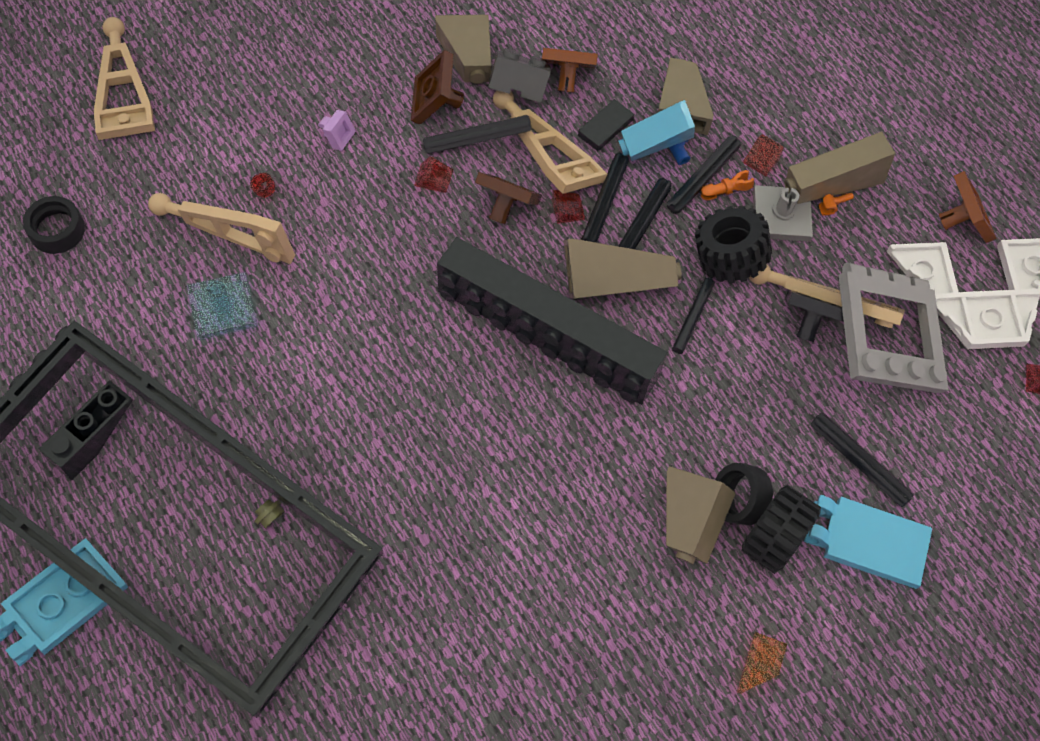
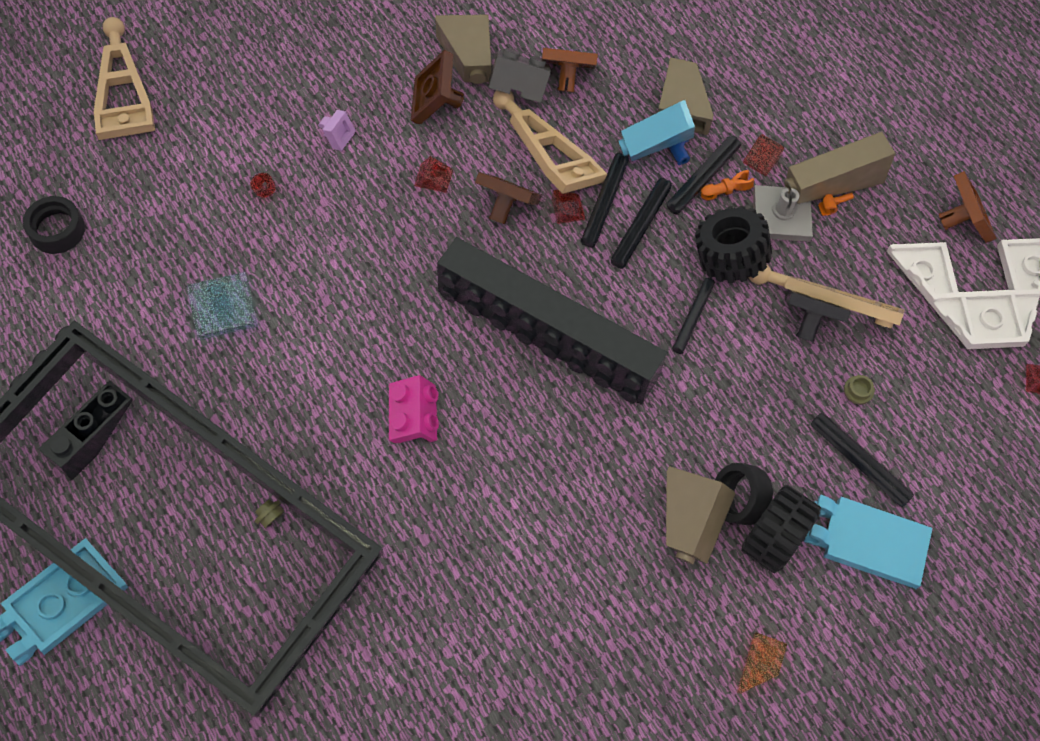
(269, 234): tan plate -> none
(413, 410): none -> dark pink bracket
(477, 134): black axle -> none
(606, 125): black tile -> none
(610, 269): dark tan slope -> none
(859, 389): none -> olive plate
(887, 367): light grey hinge -> none

